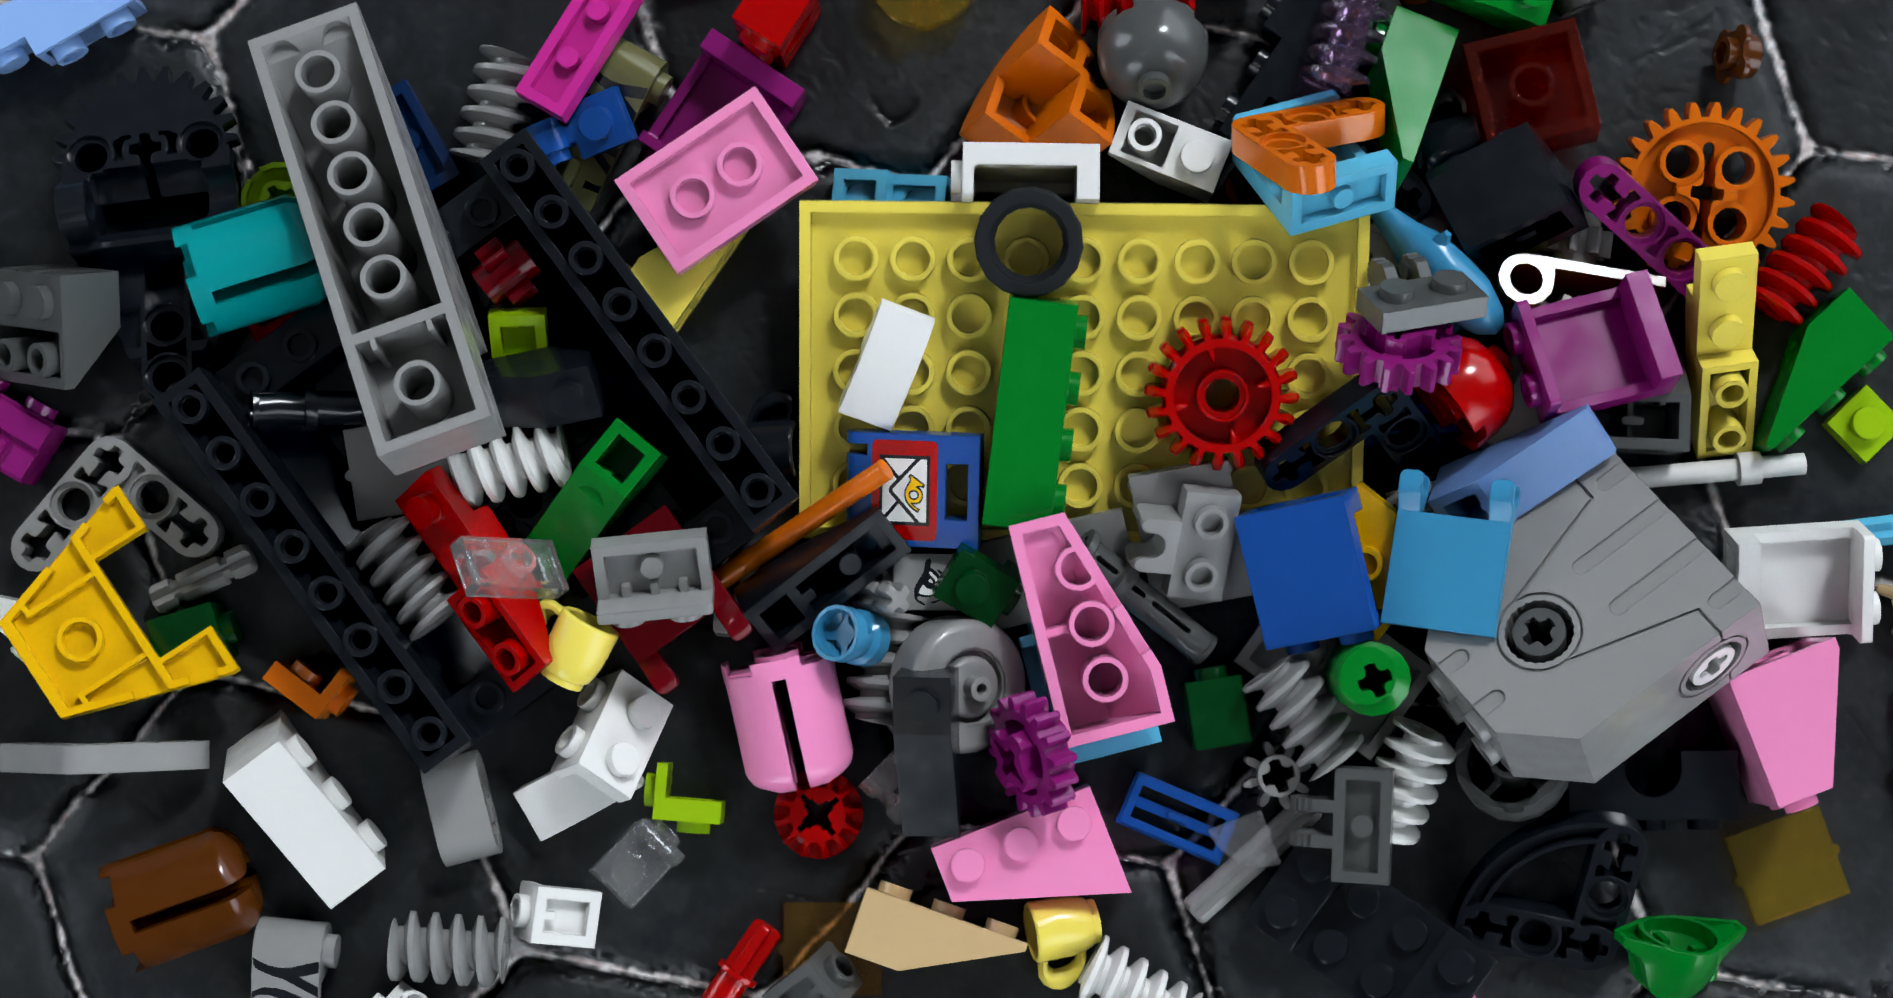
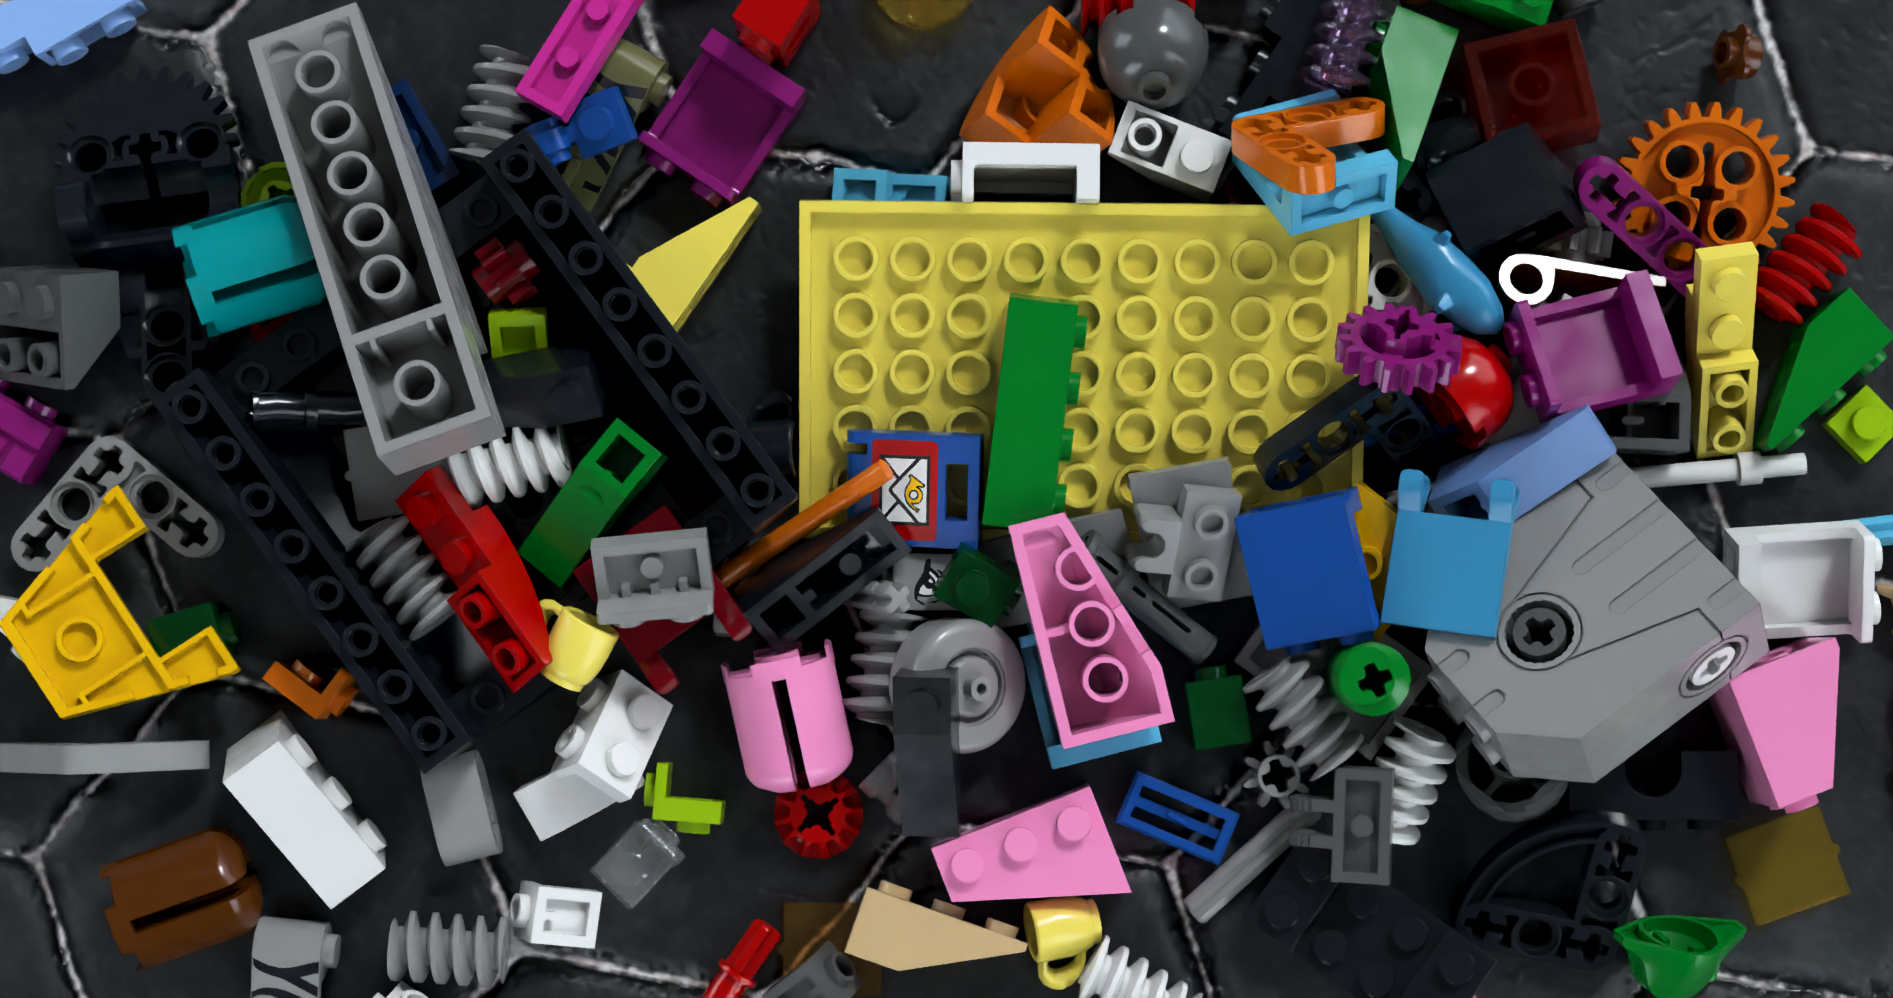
(203, 578): light grey axle -> none
(509, 567): clear plate -> none
(717, 181): bright pink plate -> none
(851, 635): dark azure wheel -> none
(886, 364): white slope -> none
(1032, 284): black tyre -> none
(1032, 753): magenta gear -> none
(1214, 358): red gear -> none
(1247, 841): clear tile -> none
(1418, 297): dark grey hinge -> none

